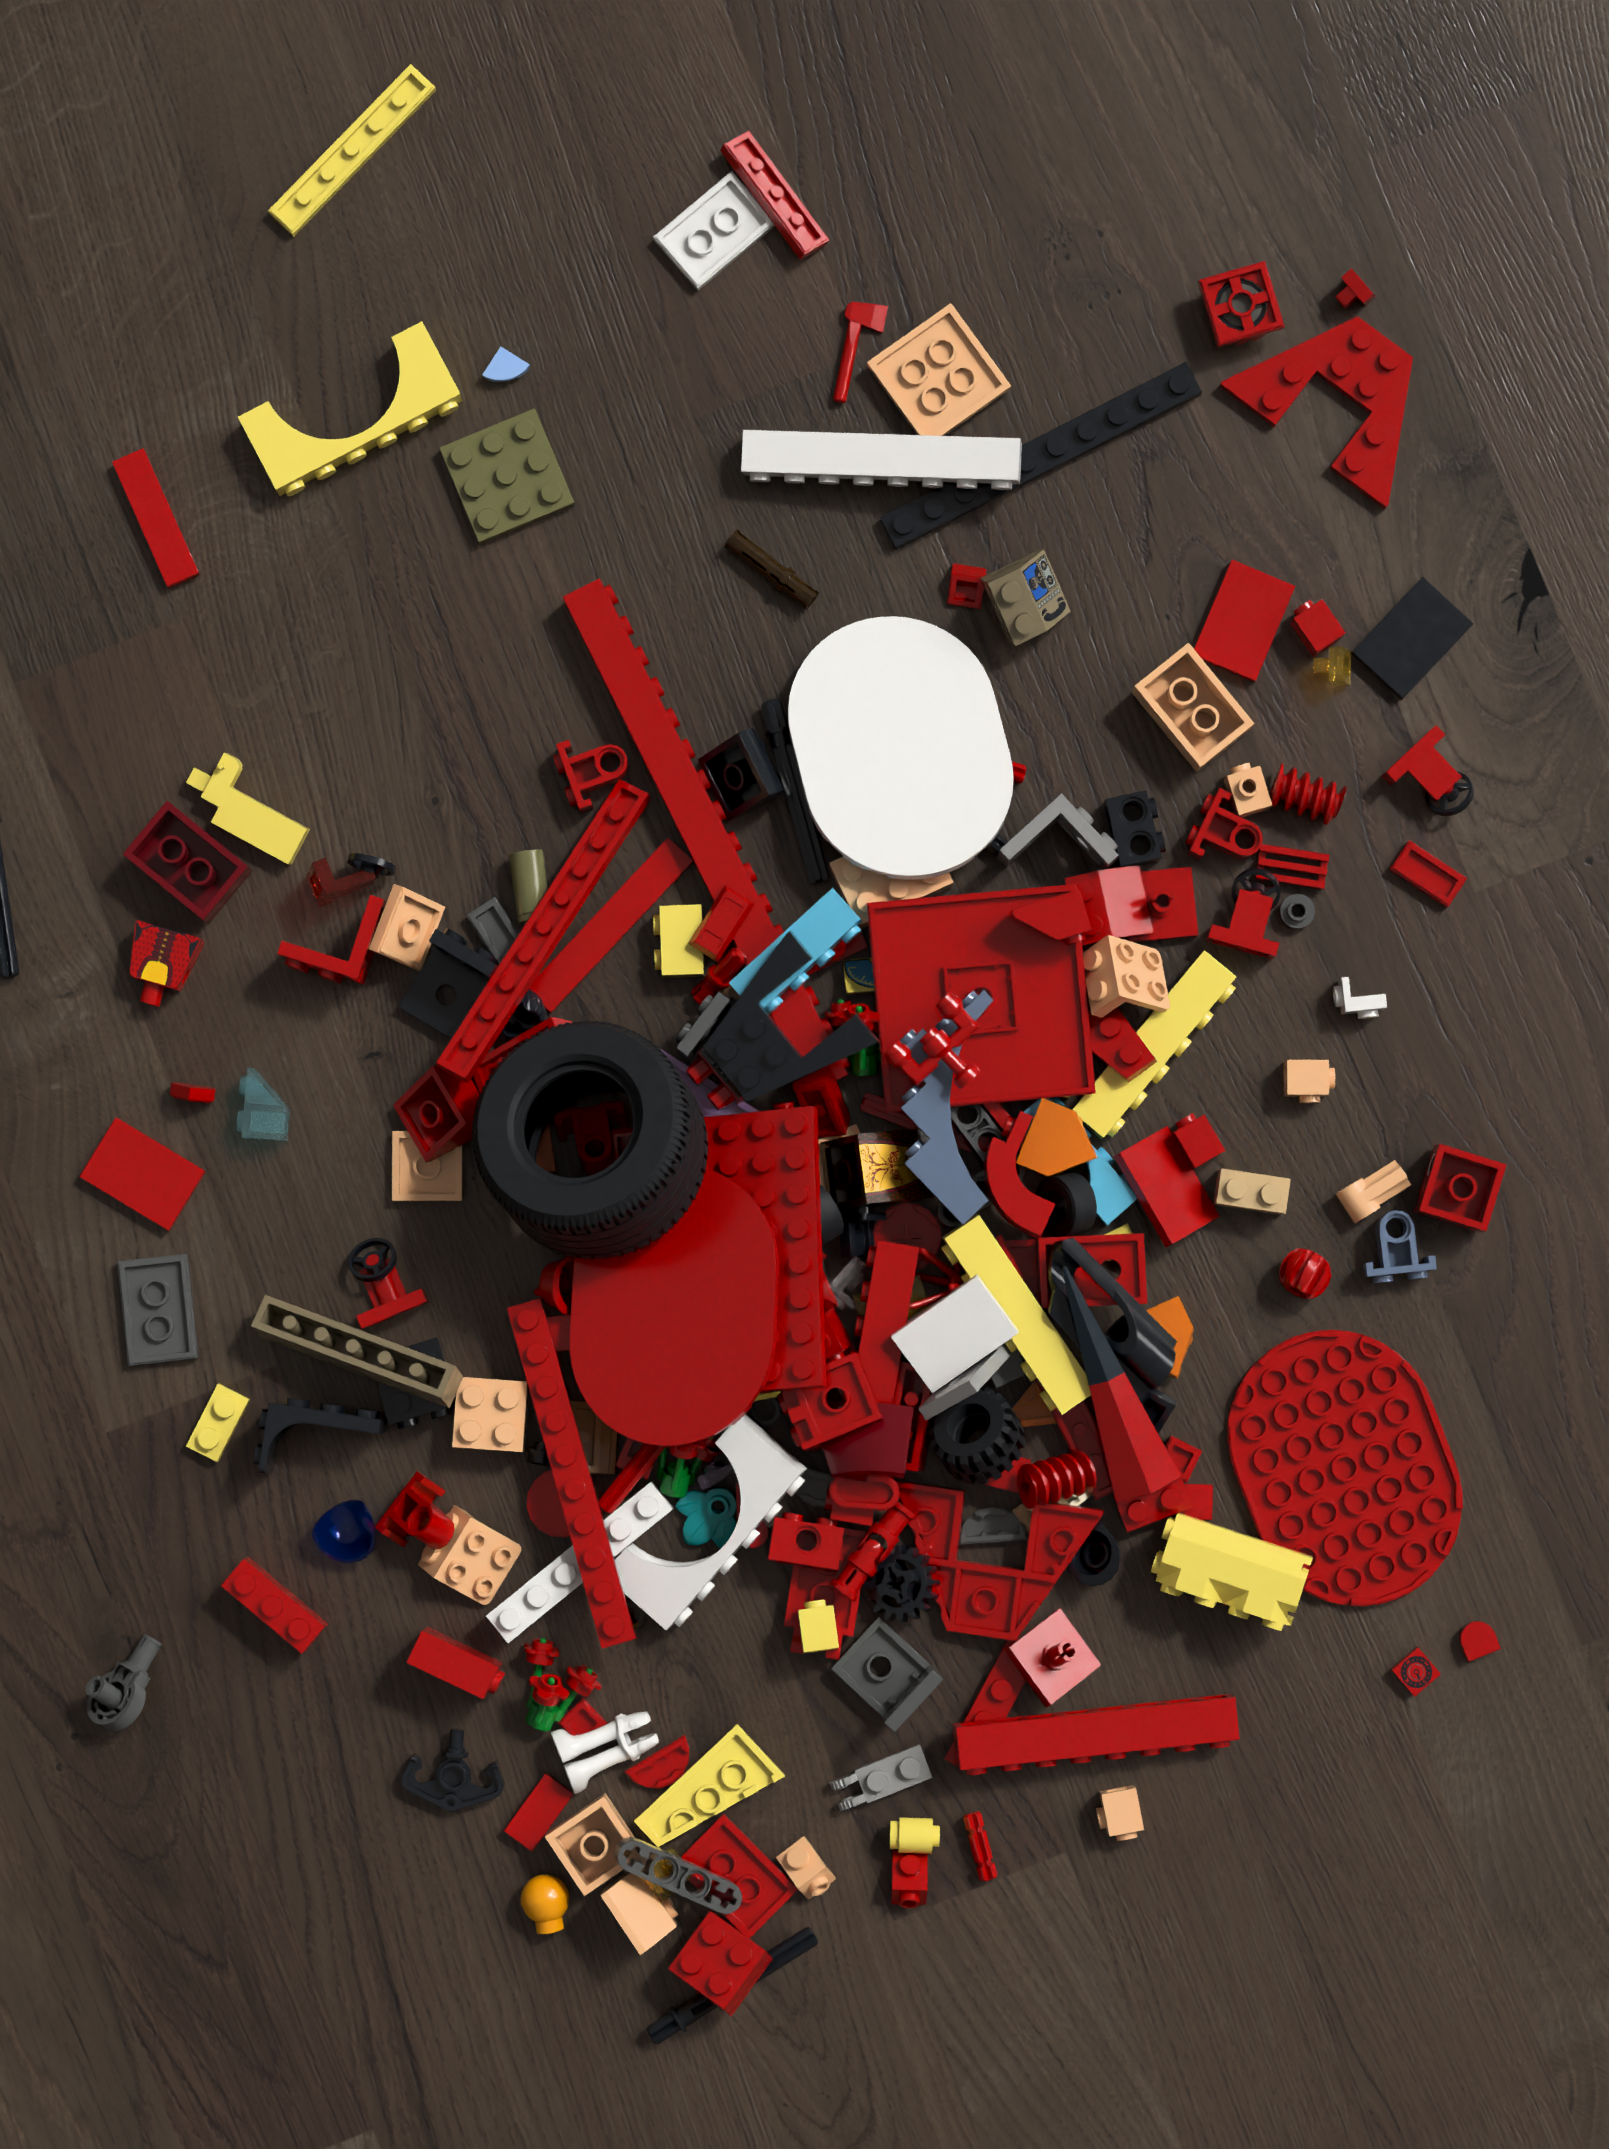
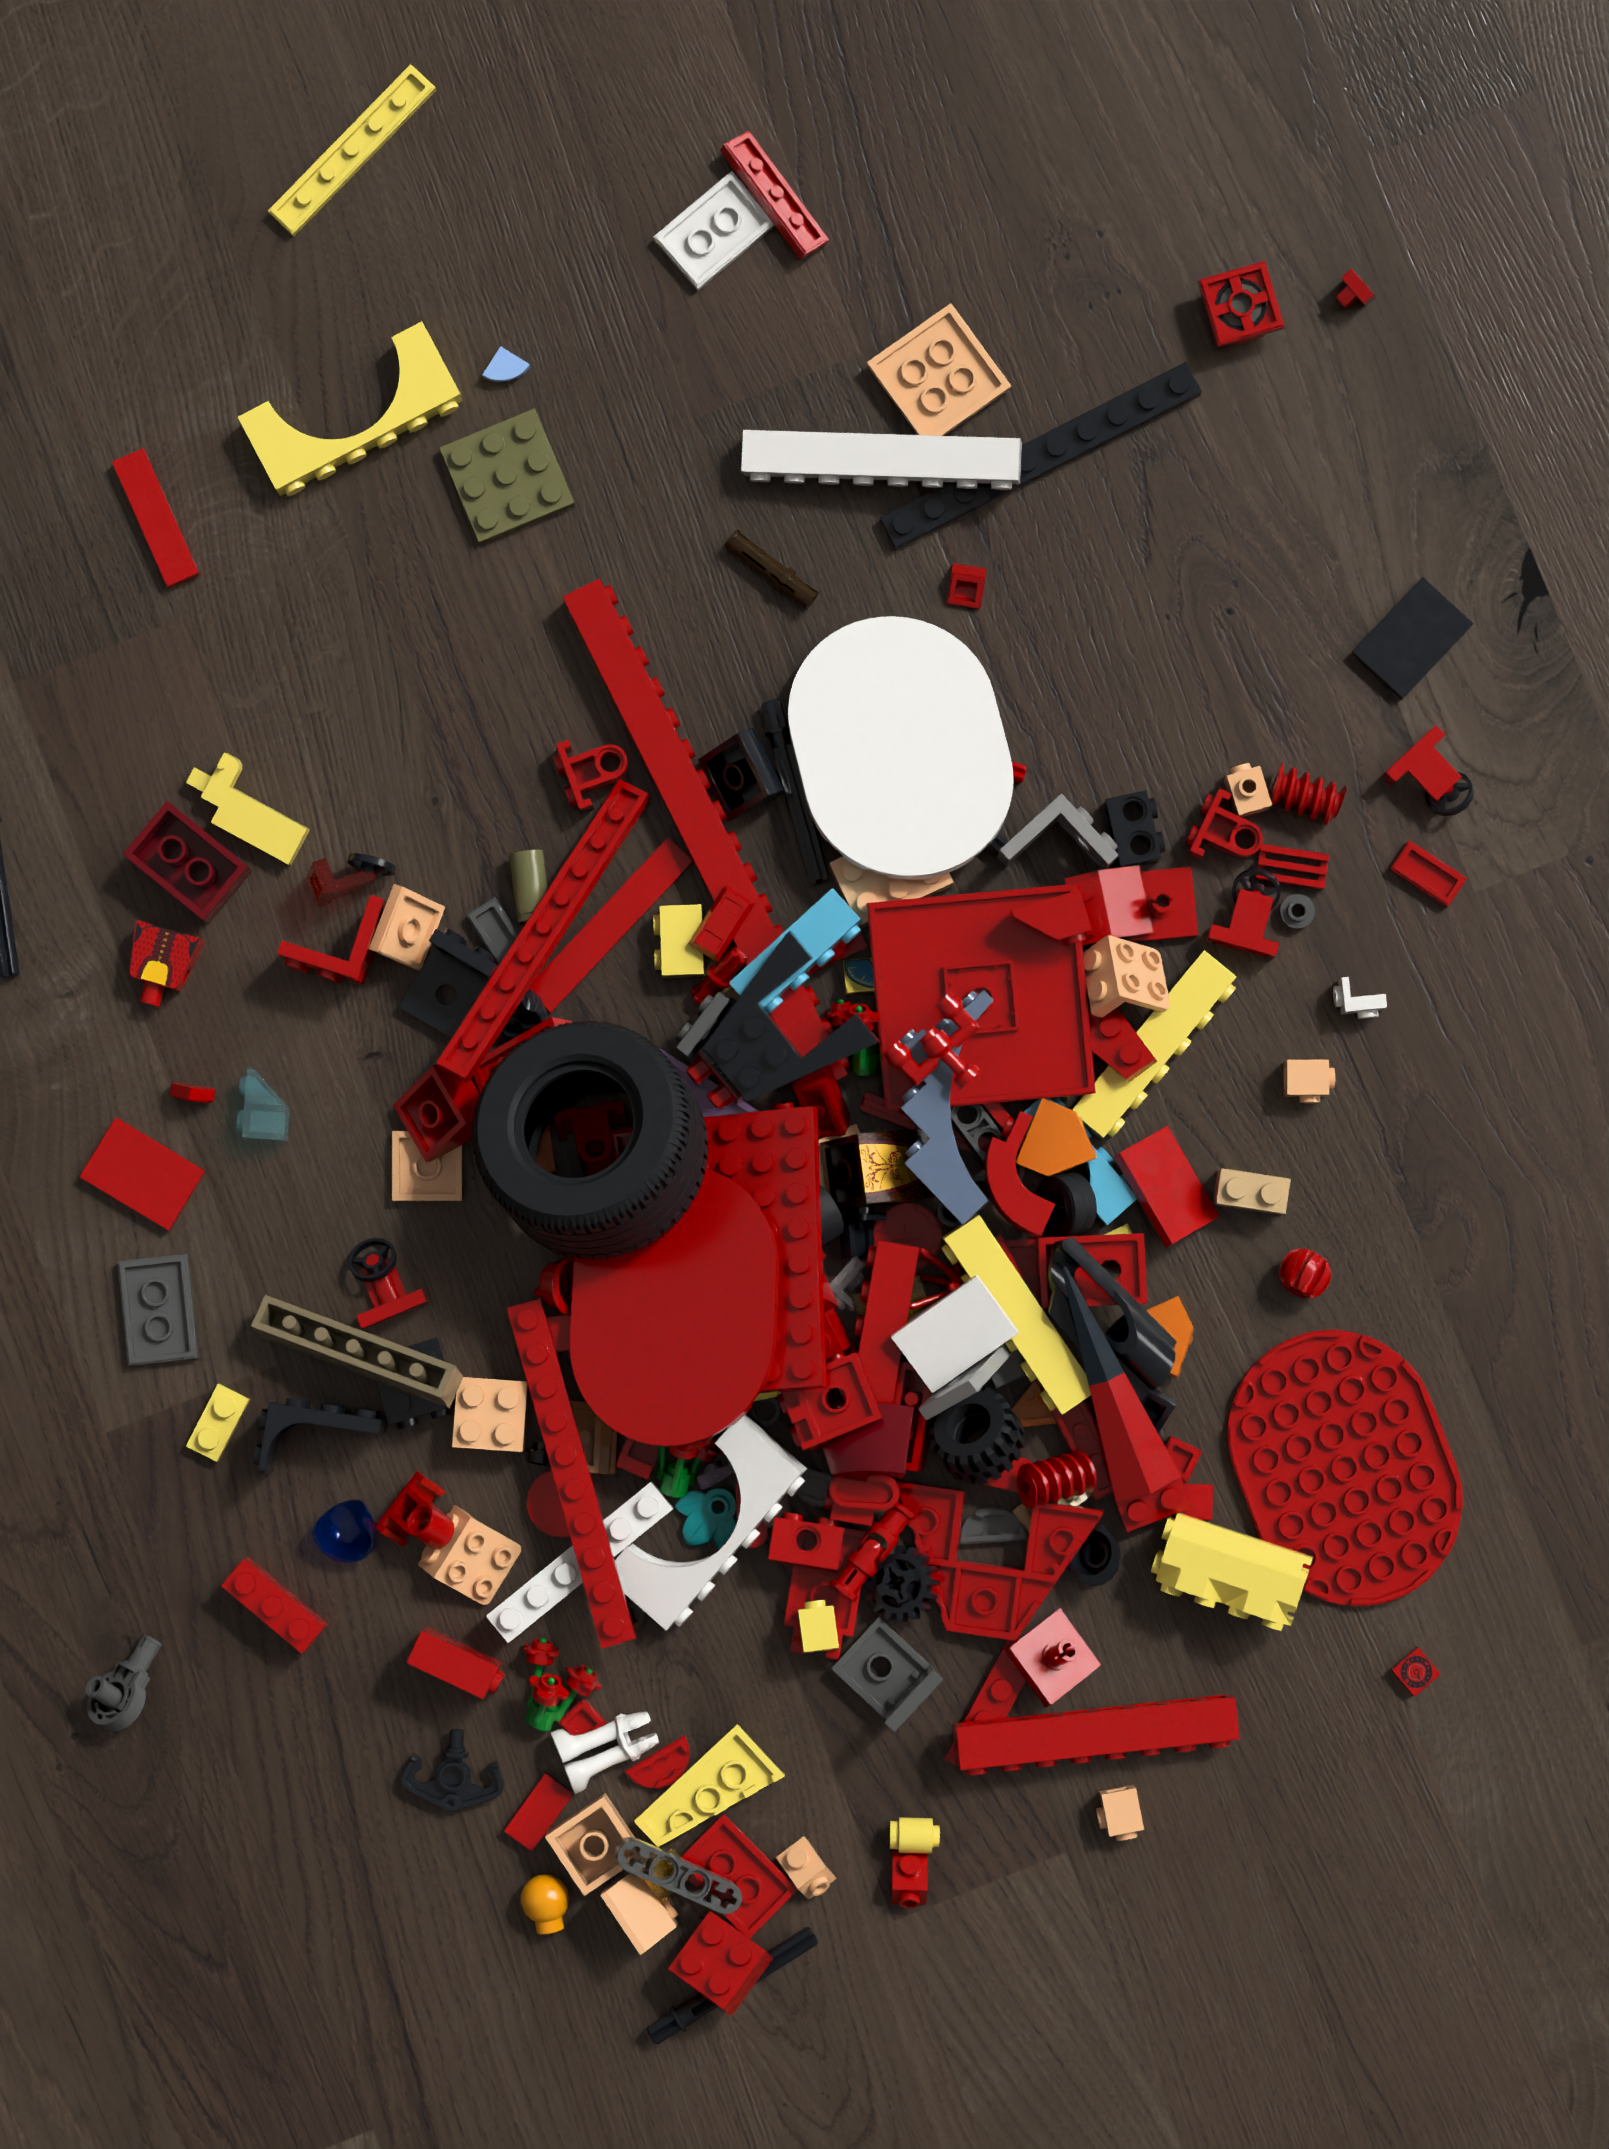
(629, 1477): red axle -> none
(858, 315): red piece -> none
(885, 1776): light grey hinge -> none
(980, 1846): red axle -> none
(1026, 597): dark tan slope -> none
(1192, 707): light nougat brick -> none
(1197, 1140): red brick -> none
(1243, 620): red tile -> none
(1316, 626): red brick -> none
(1336, 666): clear yellow tile -> none
(1361, 367): red wing -> none
(1367, 1194): light nougat piece -> none
(1397, 1254): sand blue pin -> none
(1460, 1188): red brick -> none
(1477, 1640): red tile -> none

